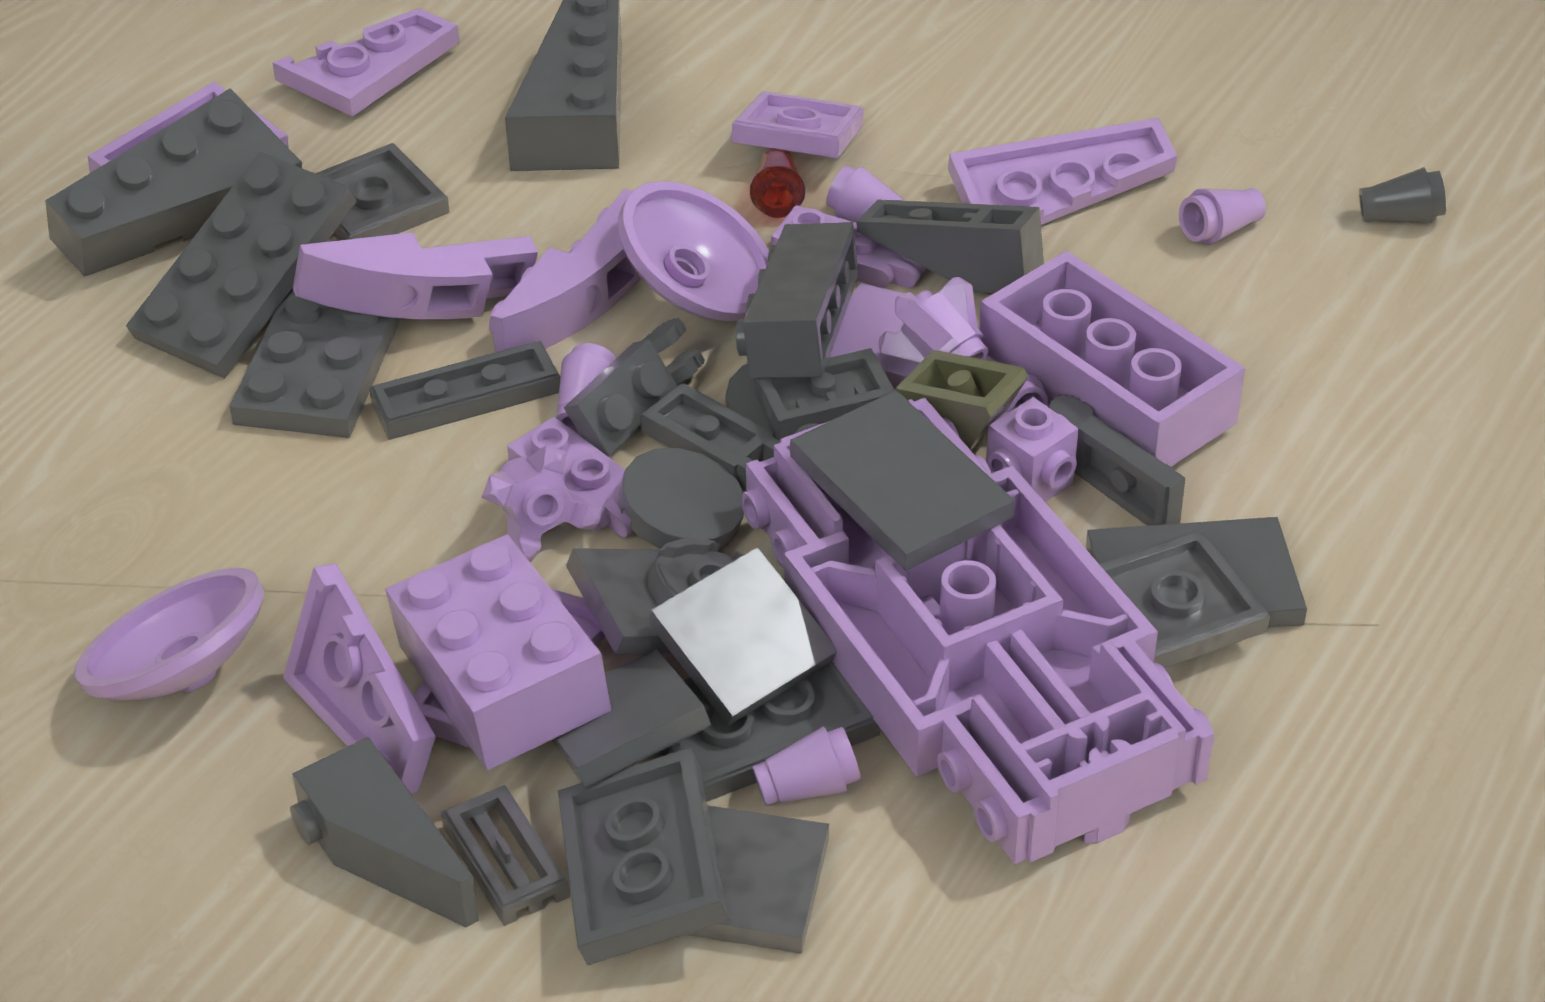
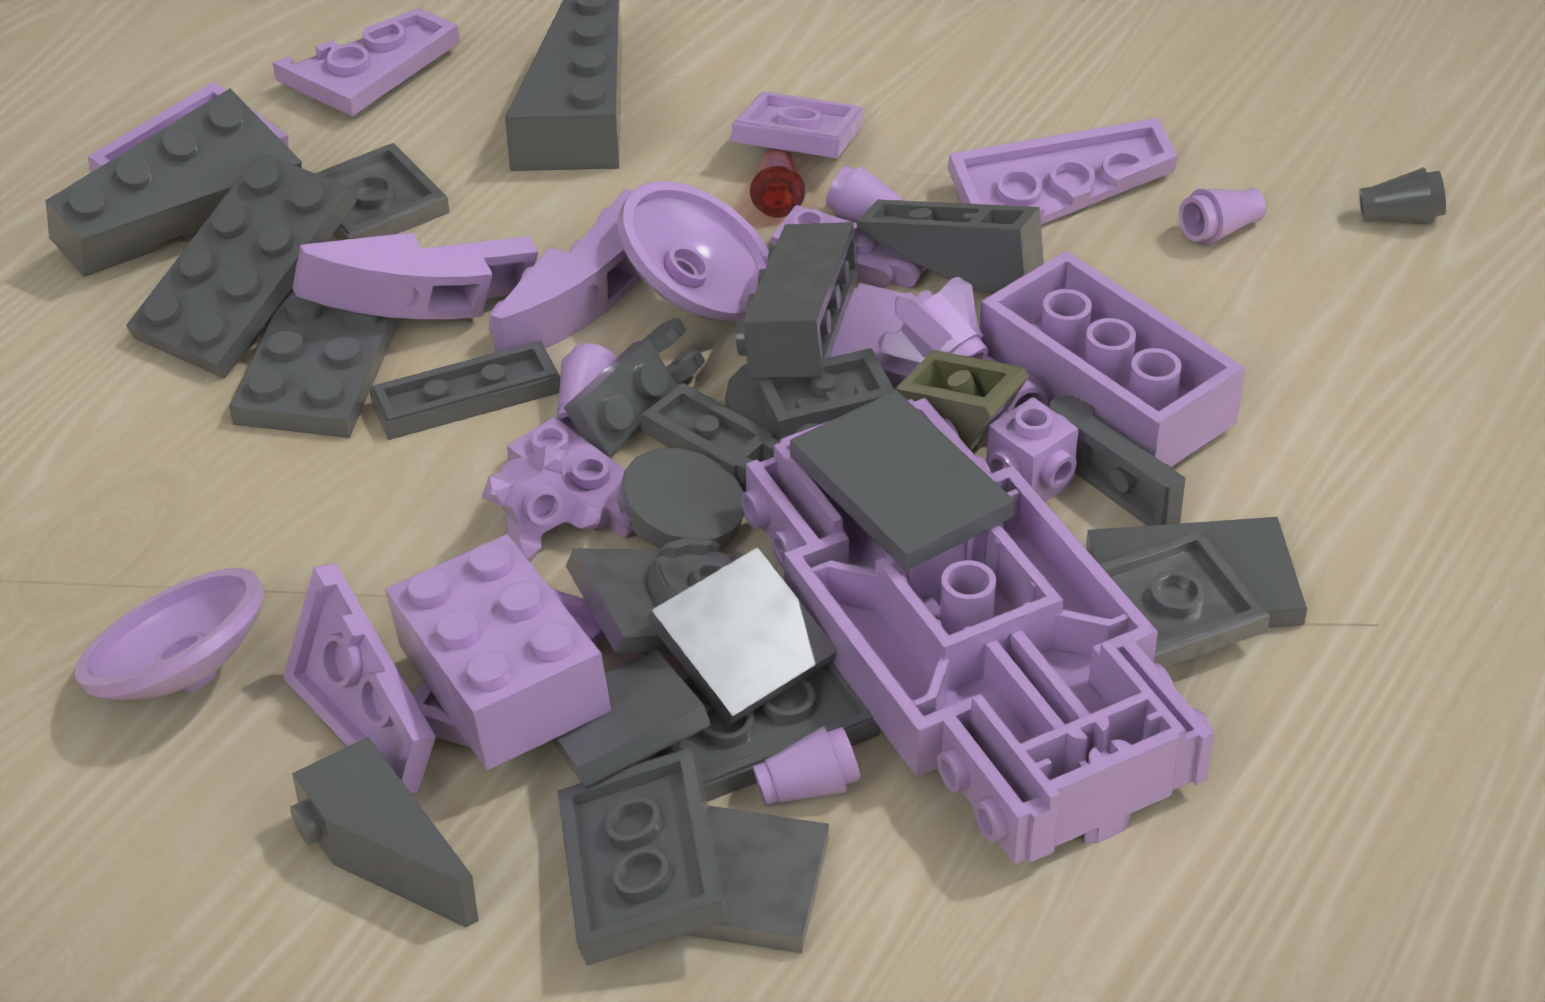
(525, 892): flat silver tile -> none

